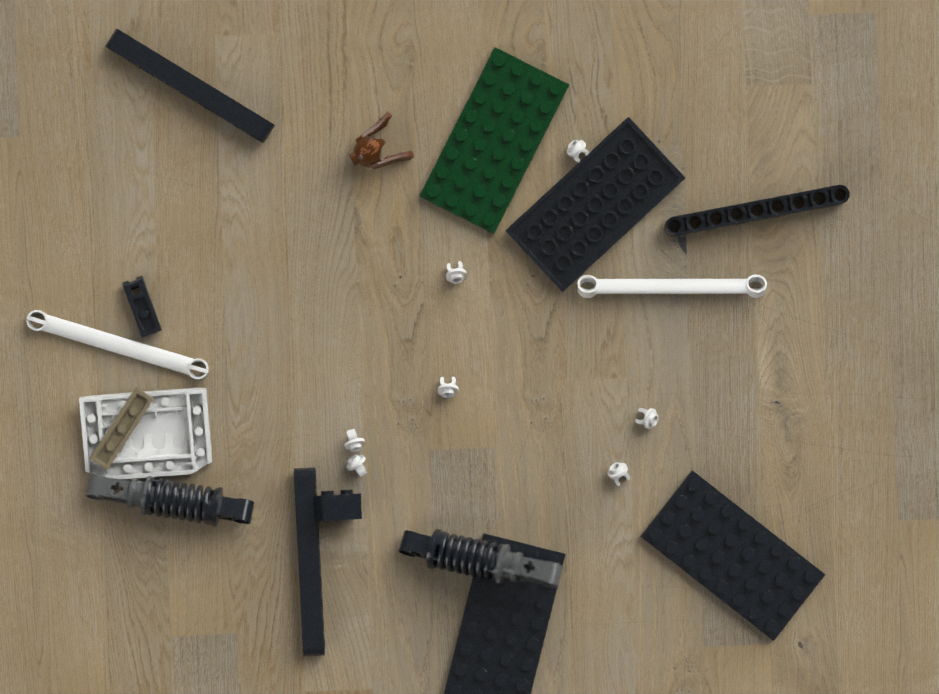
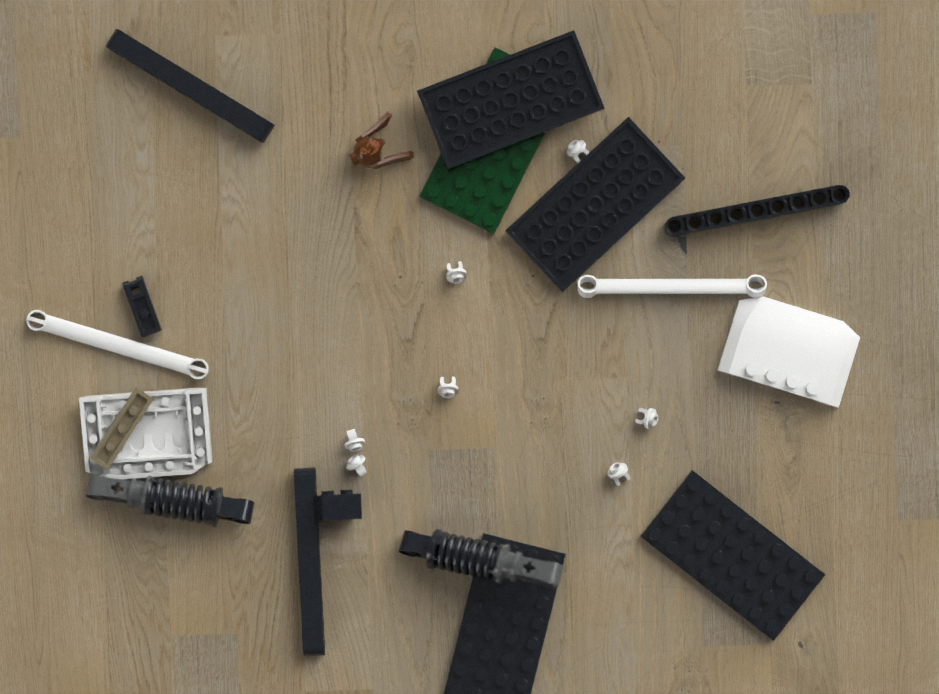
(510, 100): none -> black plate
(790, 349): none -> white slope

